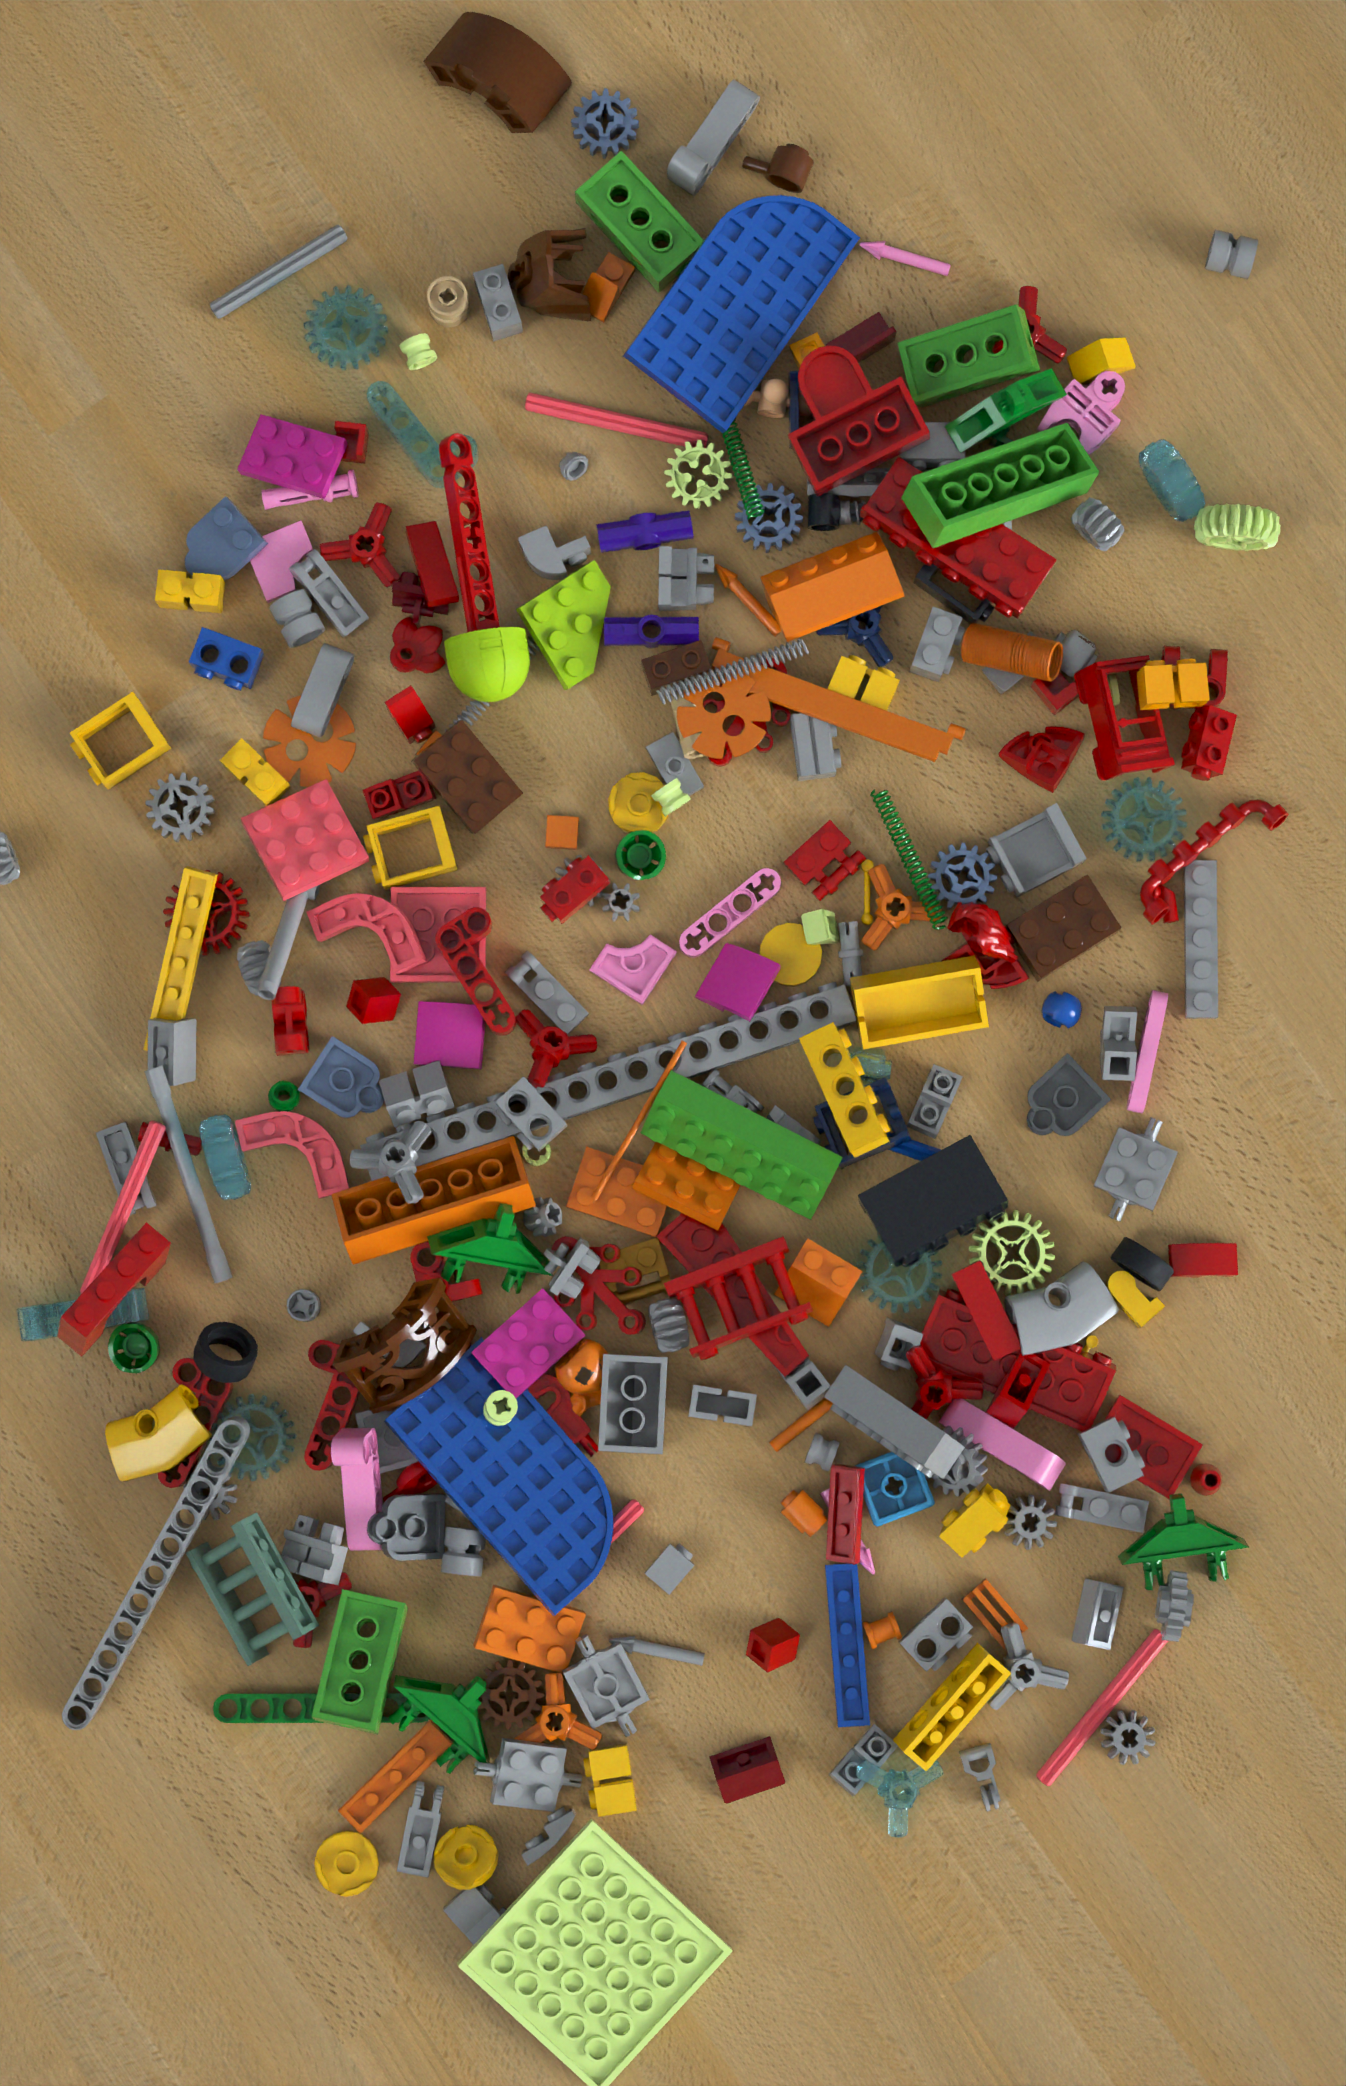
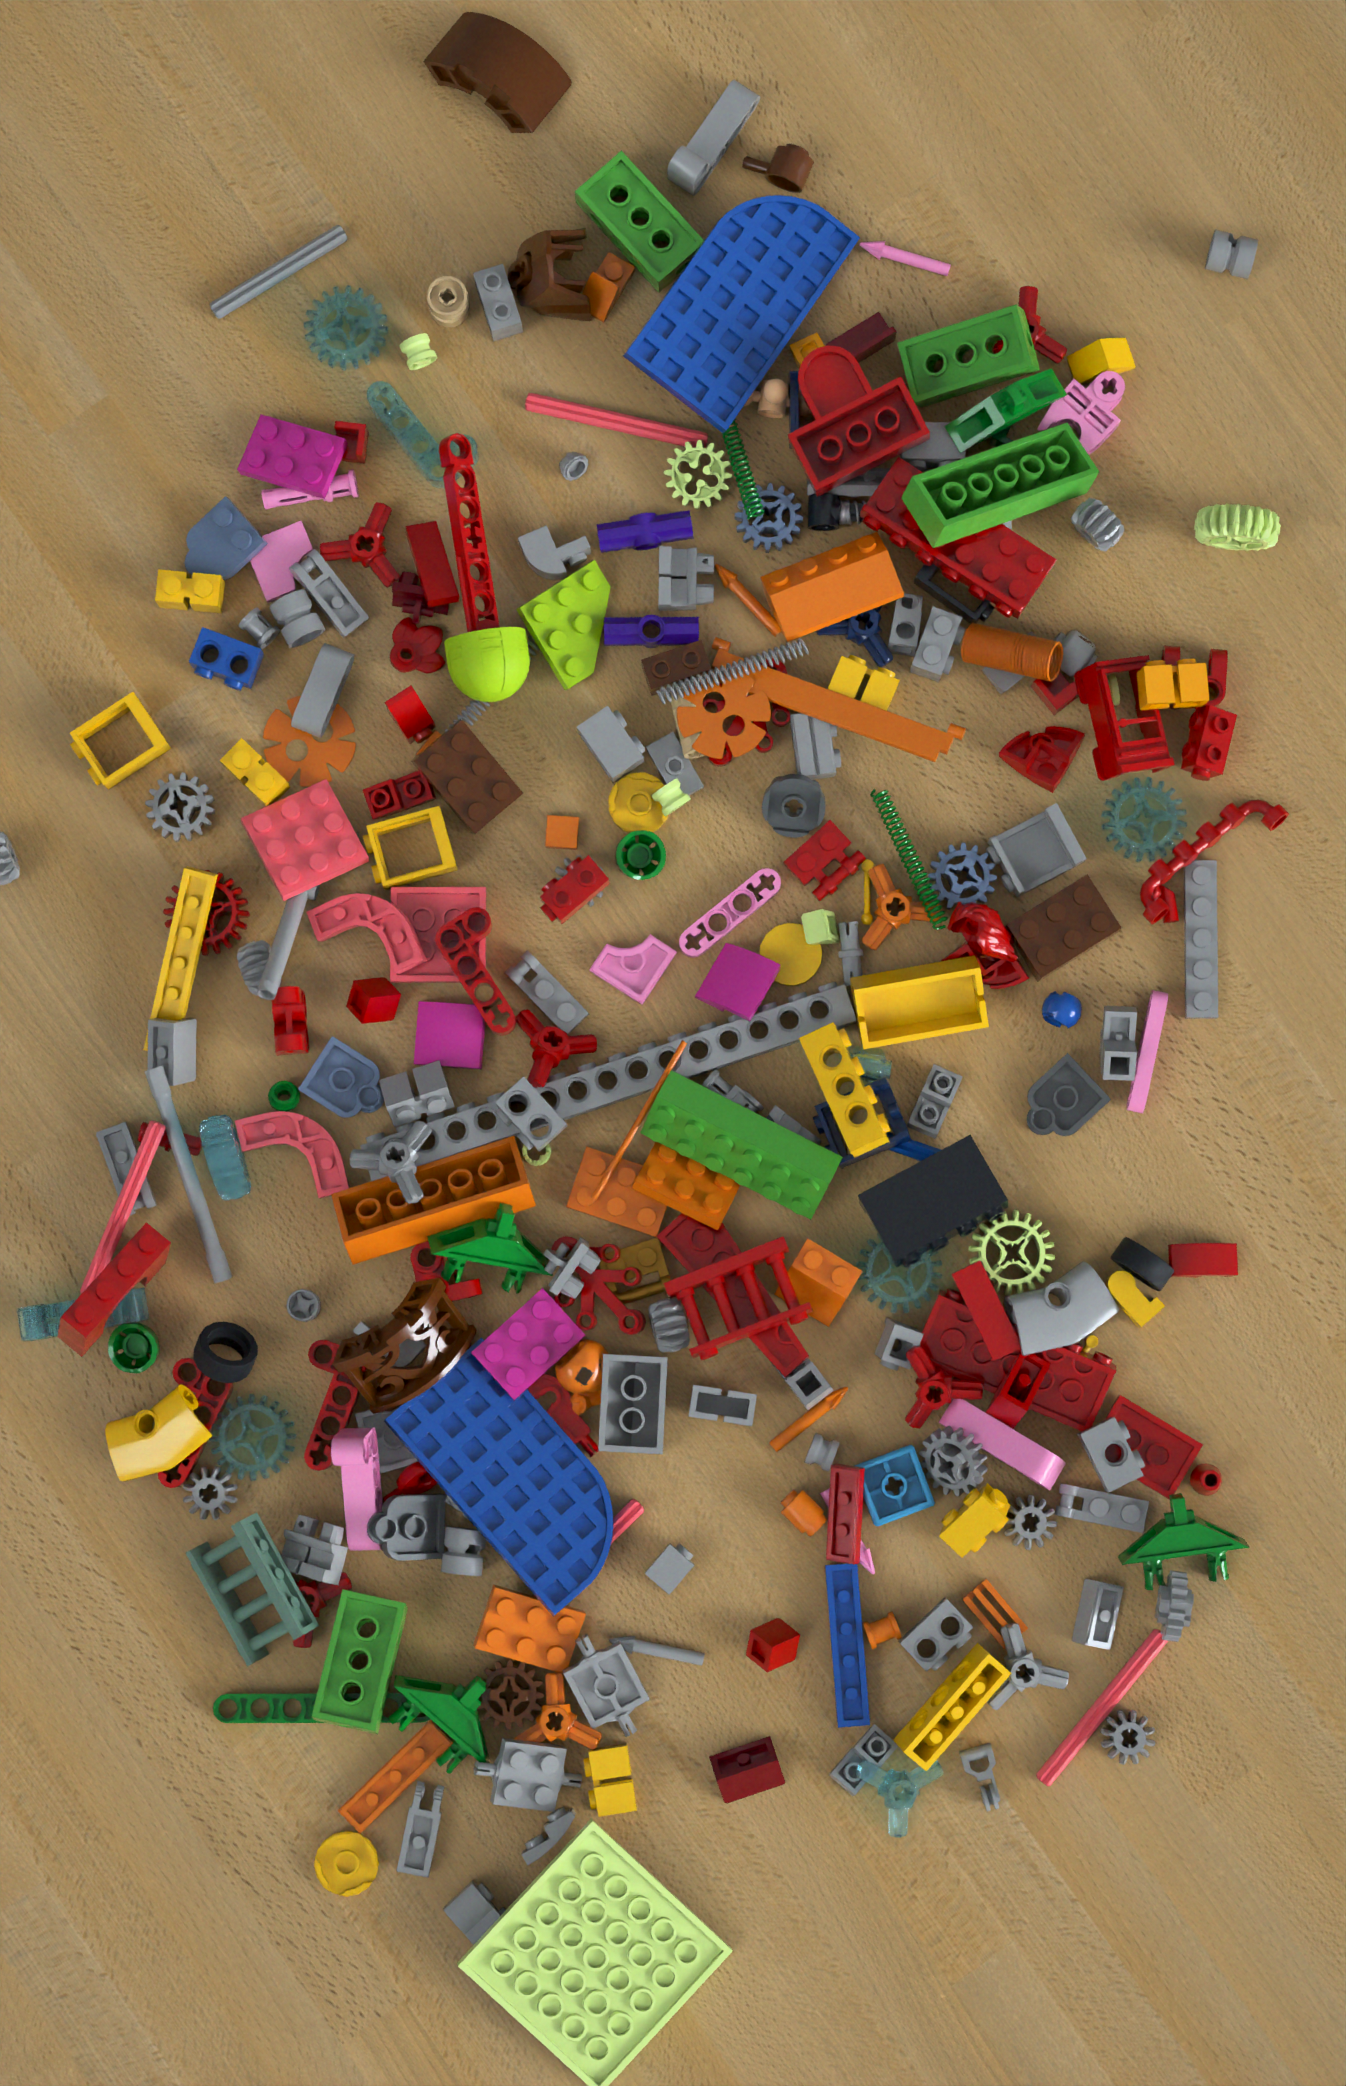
(145, 1584): light grey beam -> none
(259, 628): none -> light grey bush
(465, 1857): yellow tile -> none
(496, 1413): yellowish green wheel -> none
(543, 1217): light grey gear -> none
(592, 123): sand blue gear -> none
(611, 744): none -> light grey brick
(625, 894): light grey gear -> none
(797, 787): none -> dark grey plate
(893, 1424): light grey piece -> none
(906, 625): none -> light grey leg
(1135, 1169): light grey plate -> none
(1171, 480): clear light blue gear -> none

